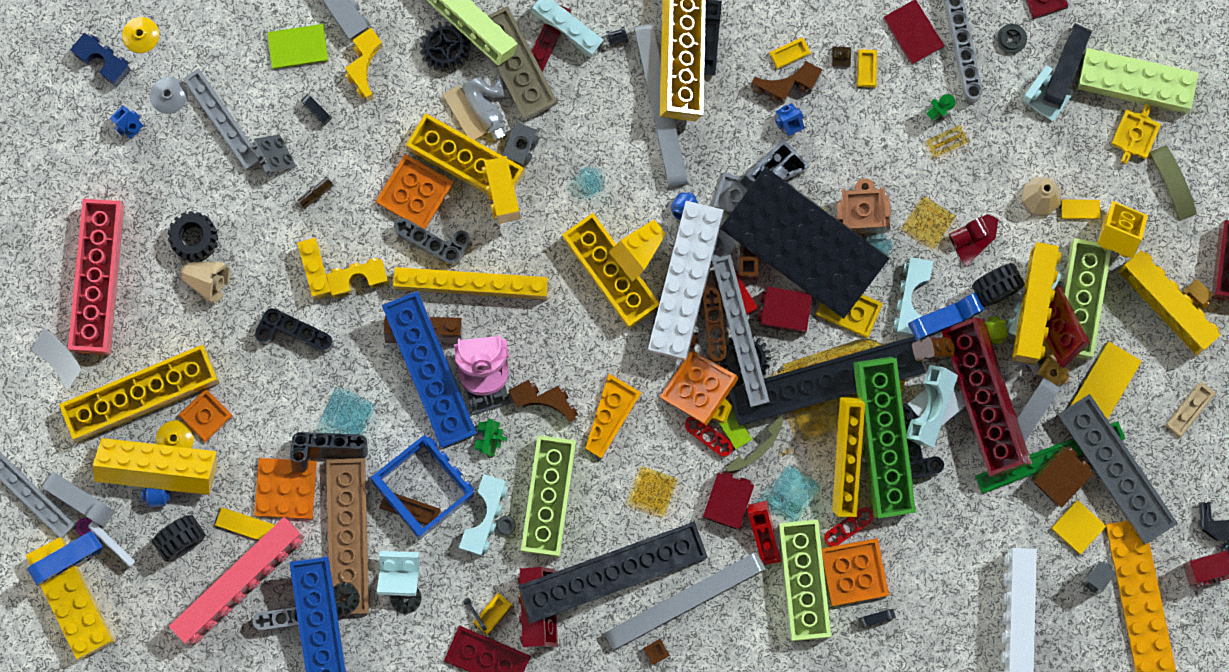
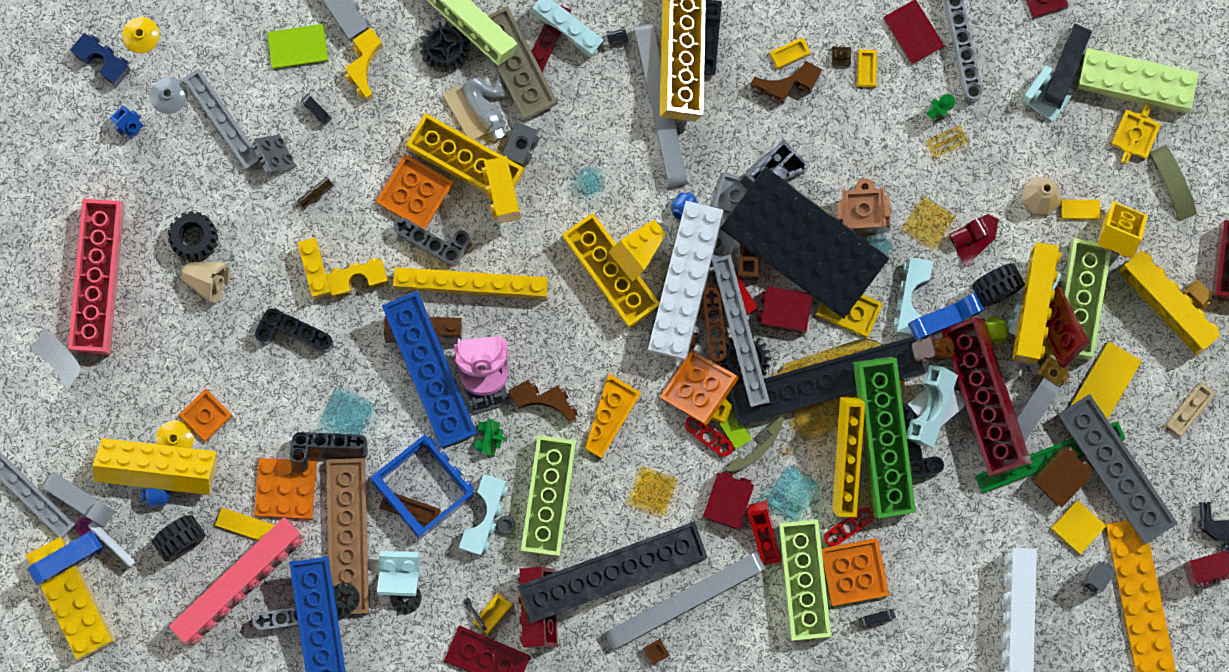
(139, 393): yellow brick -> none
(790, 119): blue brick -> none
(1012, 29): pearl dark grey gear -> none

